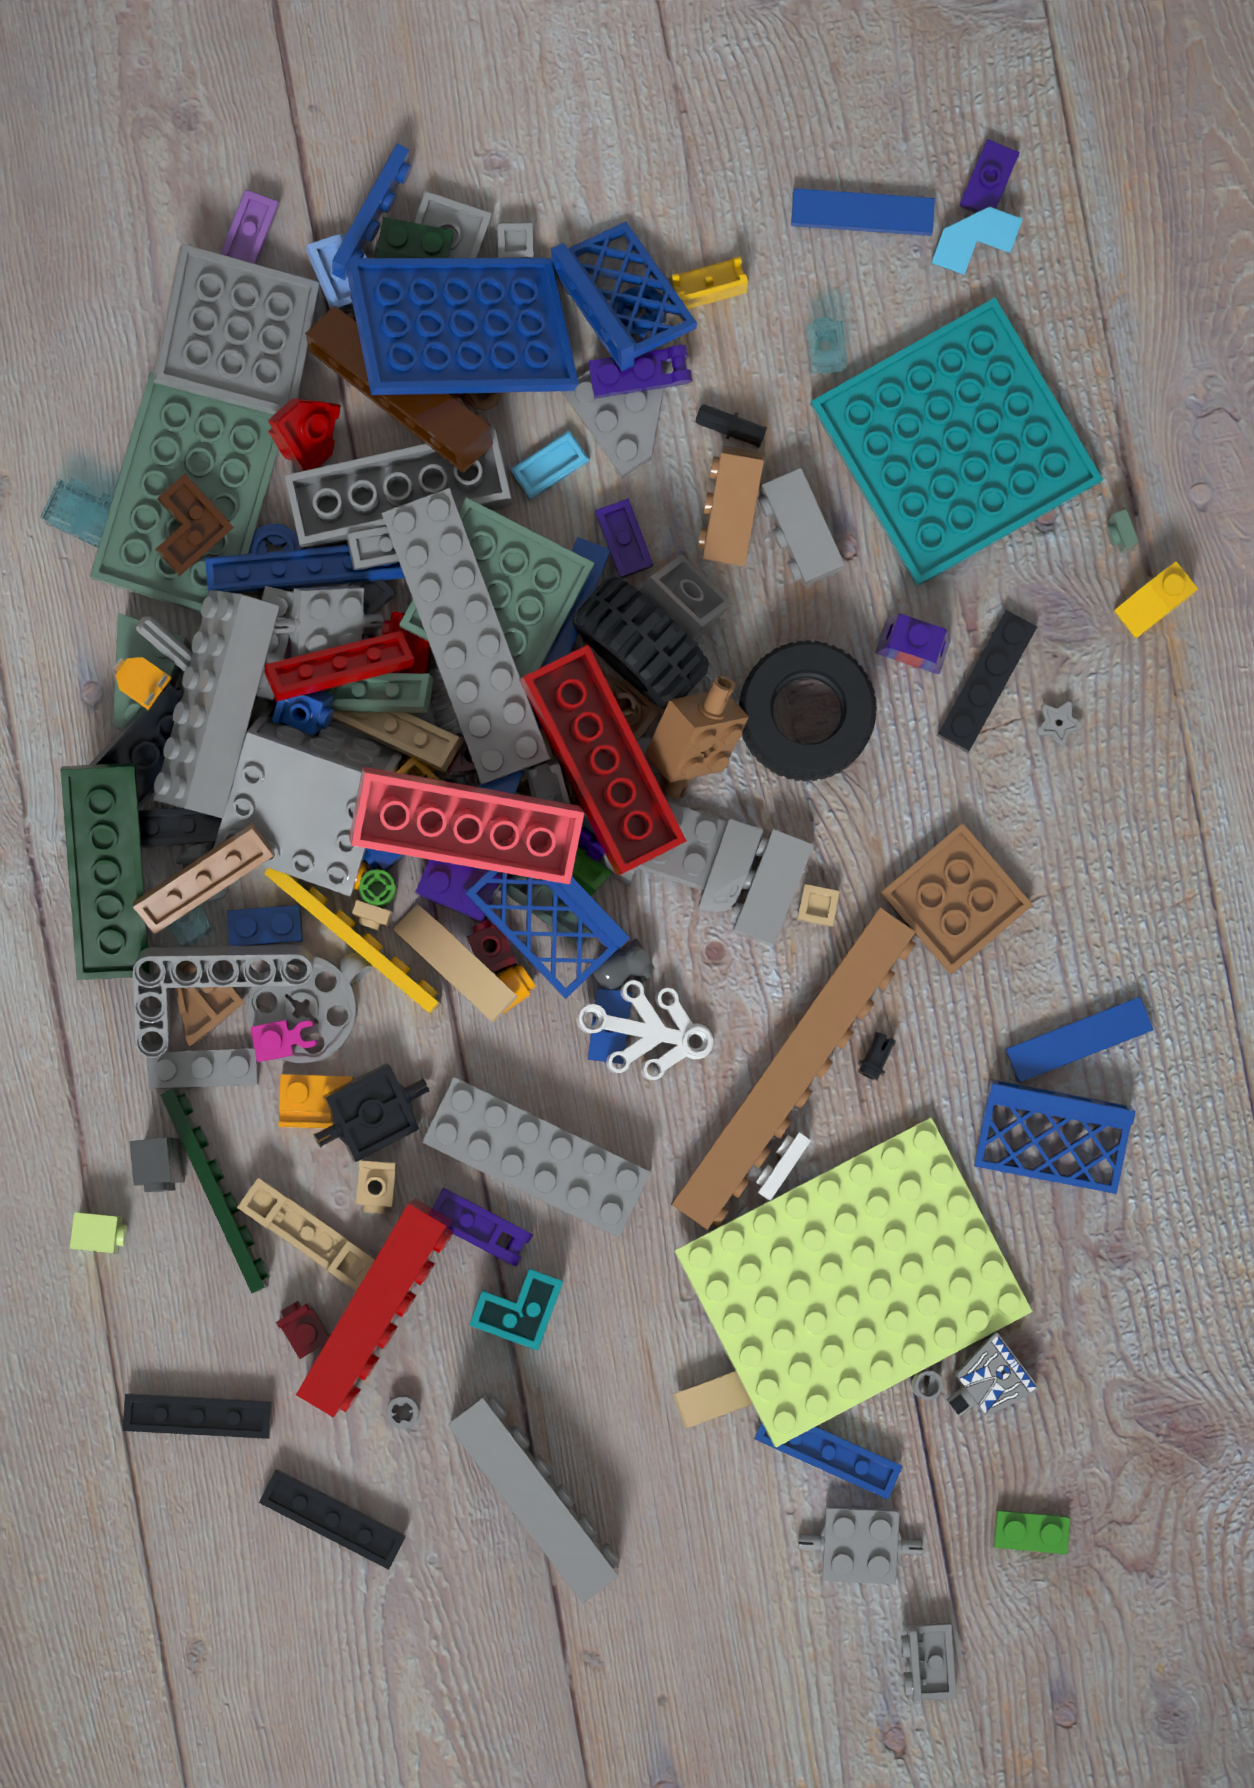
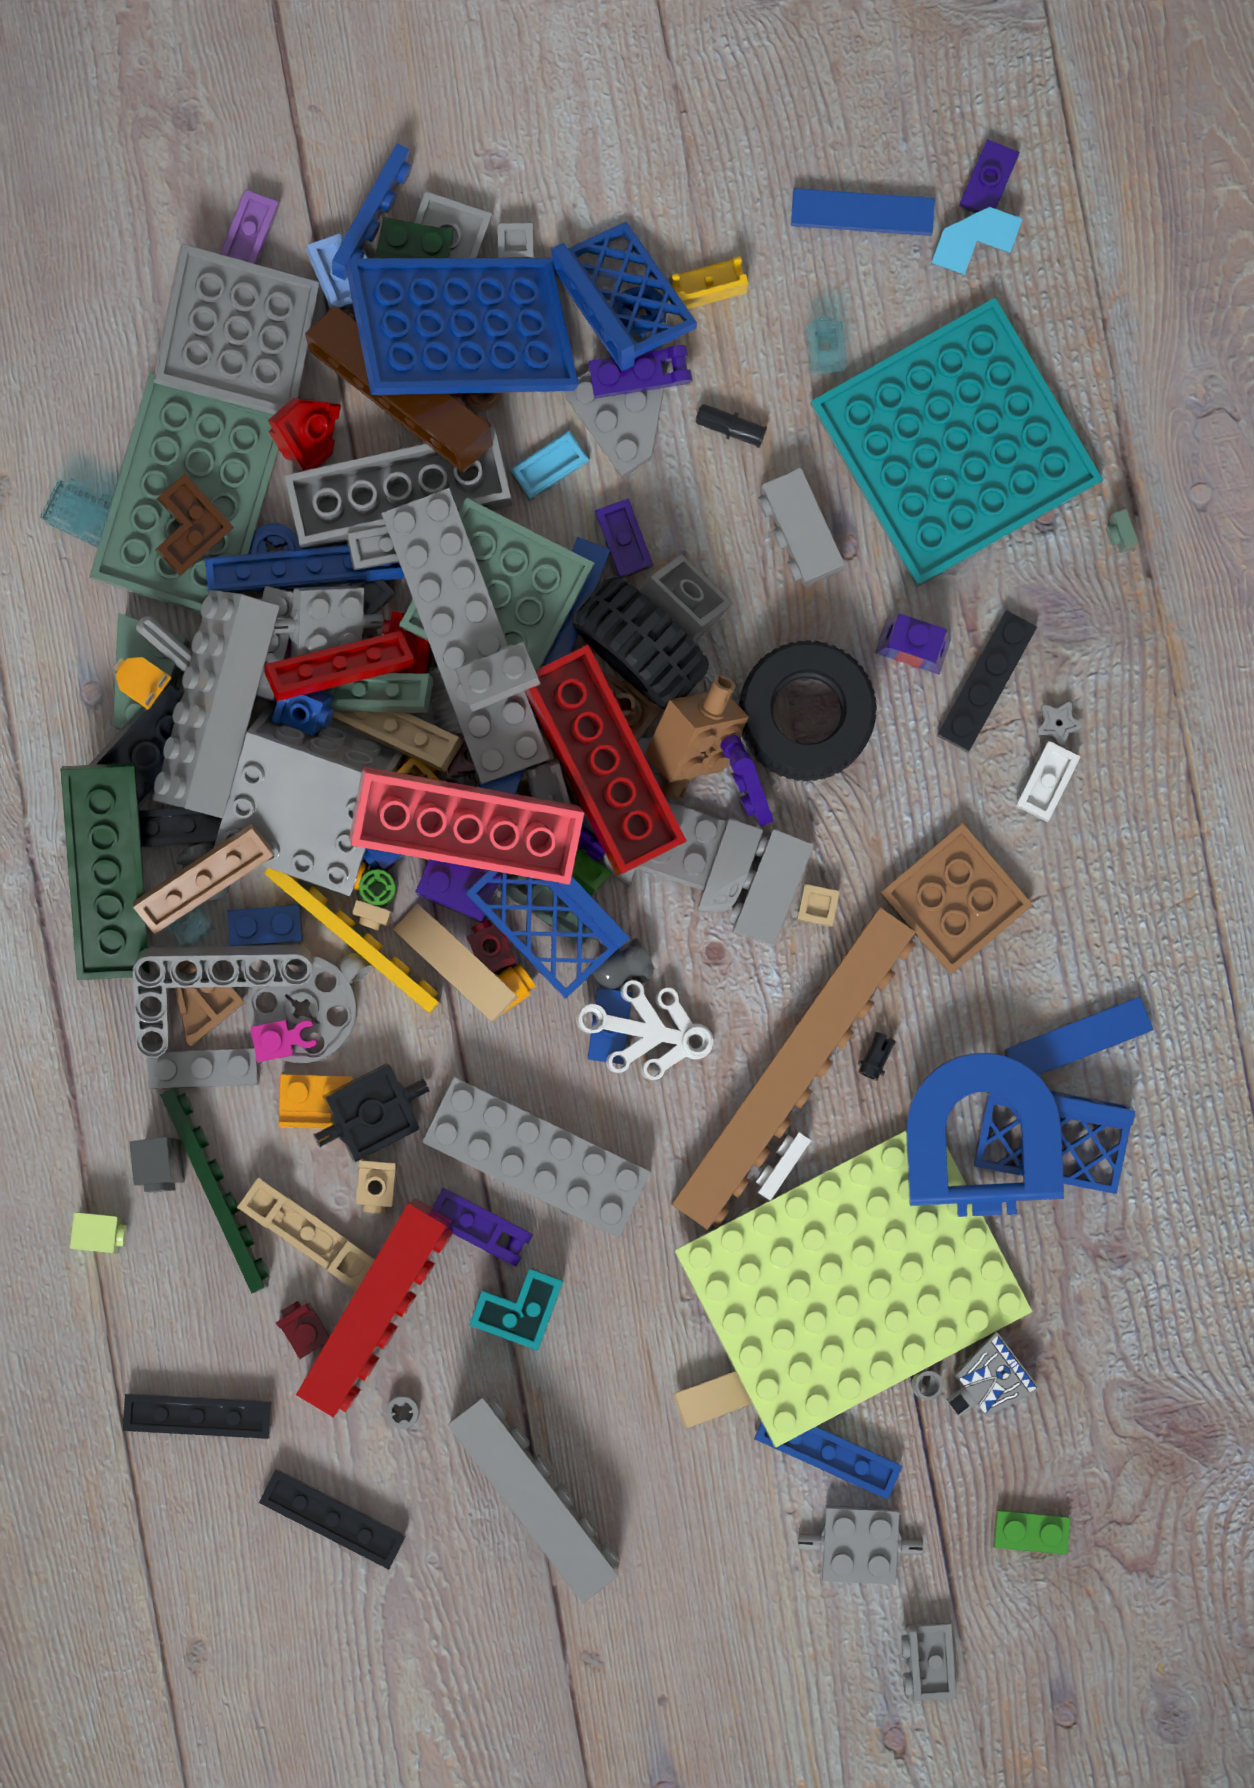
(497, 676): none -> light grey bracket
(731, 505): medium nougat wedge -> none
(746, 780): none -> dark purple plate
(927, 1135): none -> blue piece
(1047, 781): none -> white plate
(1156, 599): yellow slope -> none

